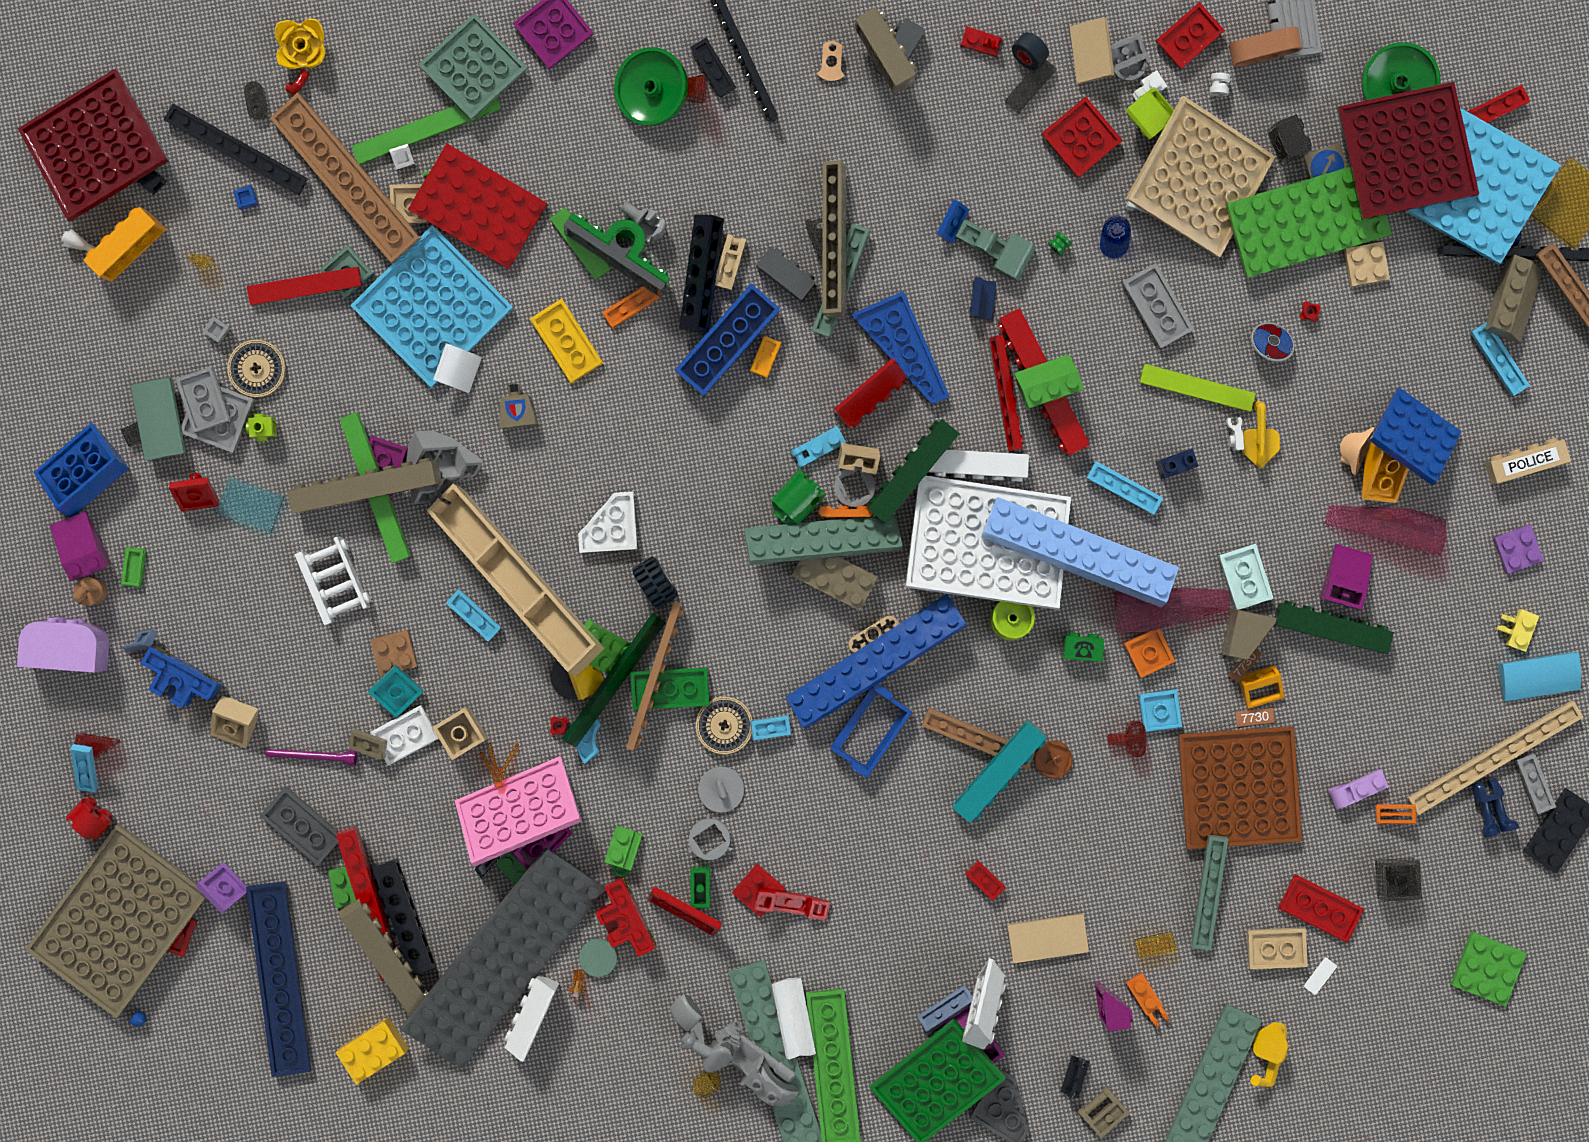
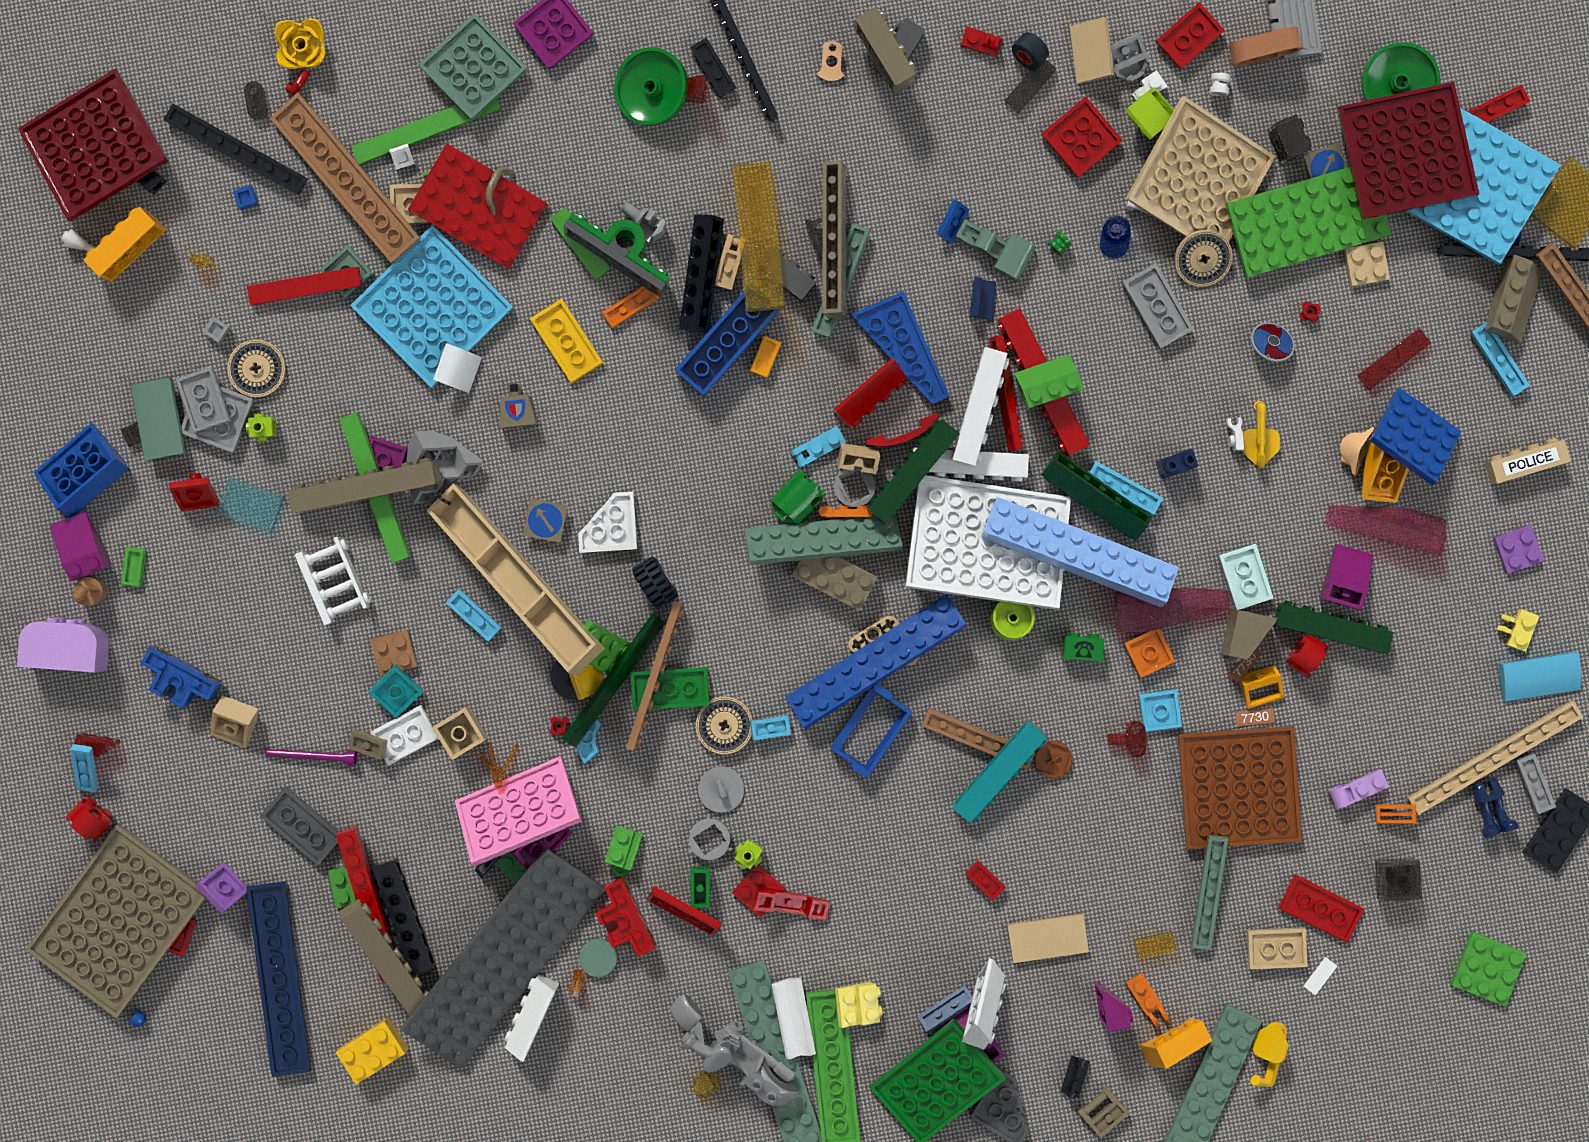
(143, 641): sand blue tile -> none
(492, 184): none -> dark tan animal
(545, 520): none -> piece
(752, 848): none -> lime brick
(758, 237): none -> clear yellow plate
(858, 1004): none -> light yellow plate
(880, 440): none -> red slope
(979, 406): none -> white brick
(1096, 496): none -> dark green brick
(1176, 1044): none -> light orange wedge
(1197, 388): lime tile -> none
(1217, 253): none -> piece
(1307, 656): none -> red brick
(1394, 359): none -> clear red plate

